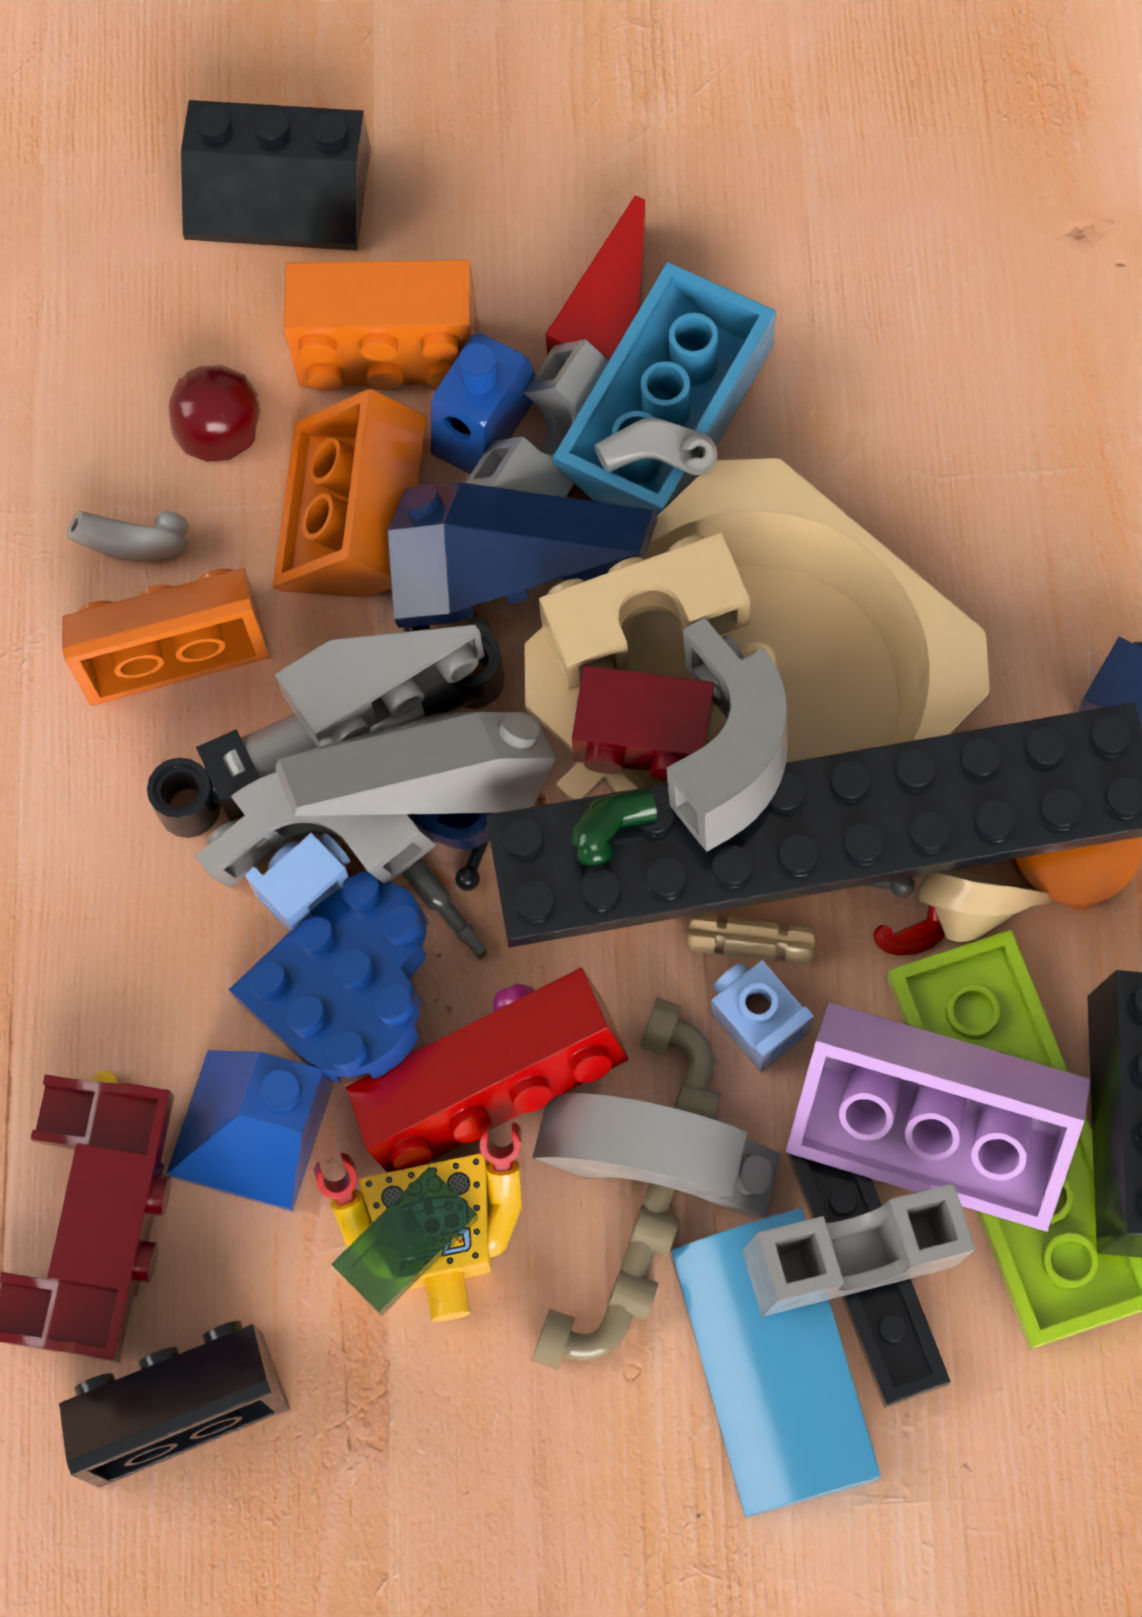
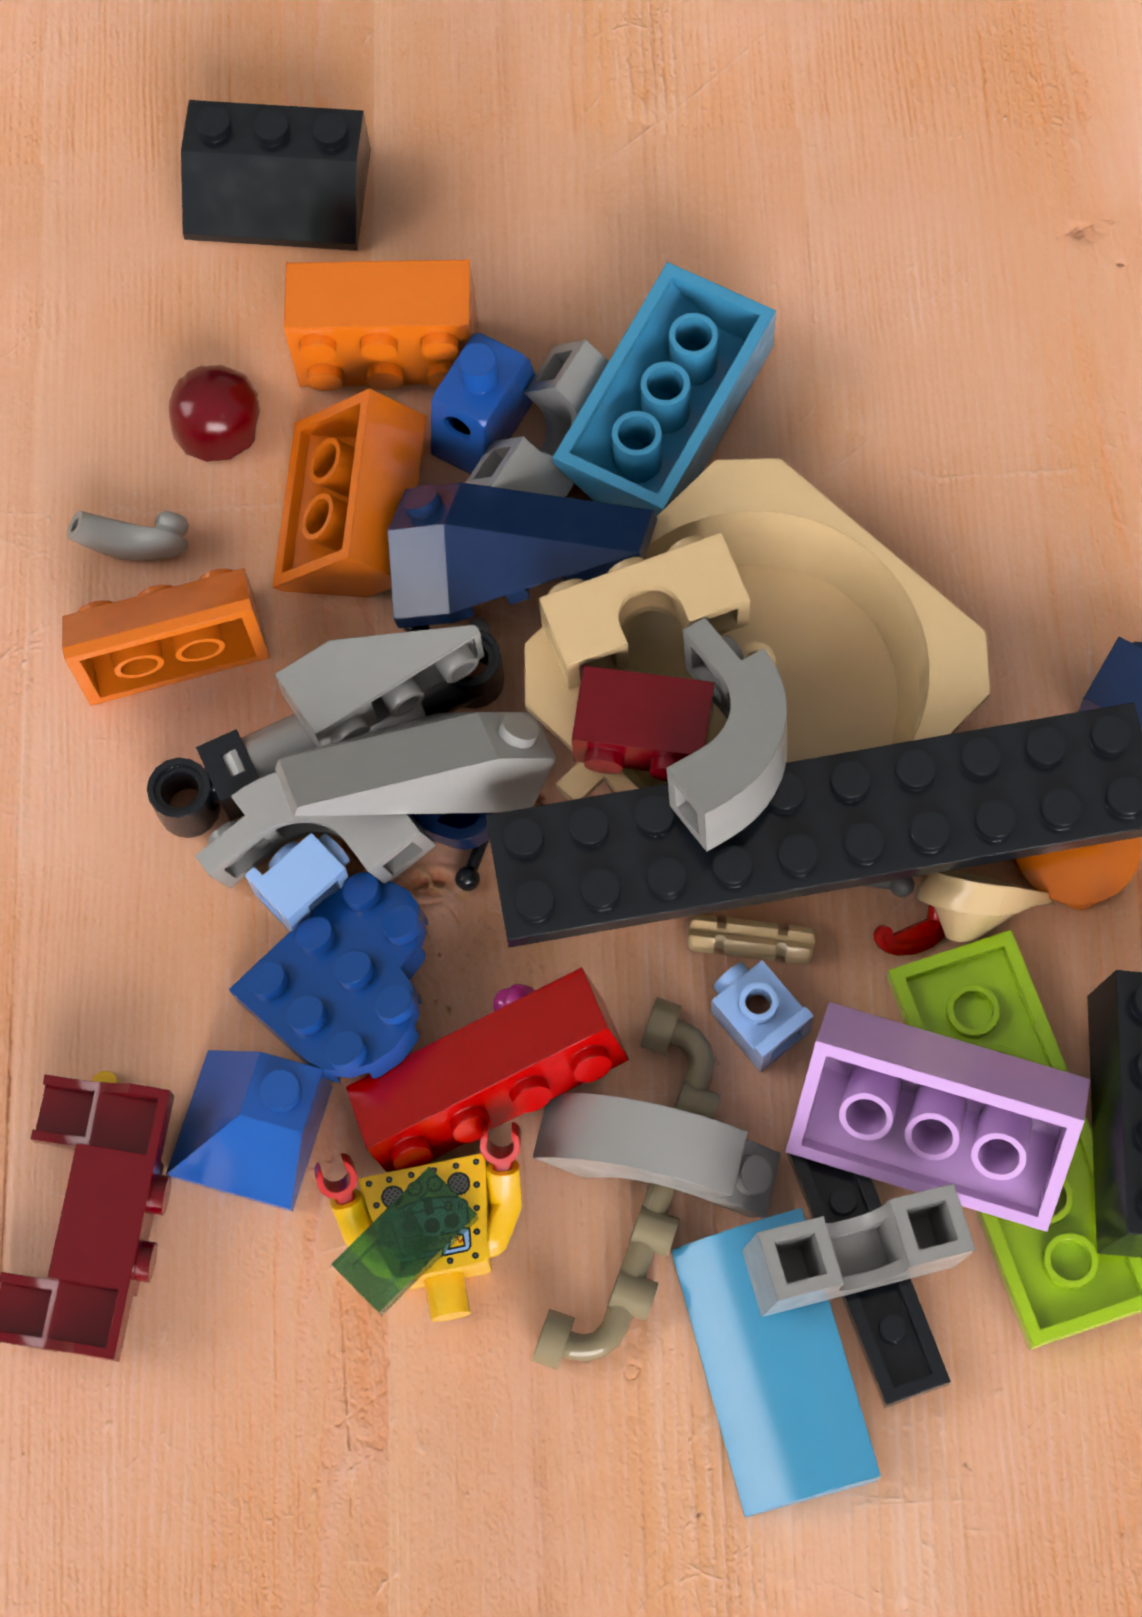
(170, 1404): black slope -> none
(438, 899): dark grey piece -> none
(603, 820): dark green arm -> none
(609, 289): red slope -> none
(659, 441): light grey arm -> none

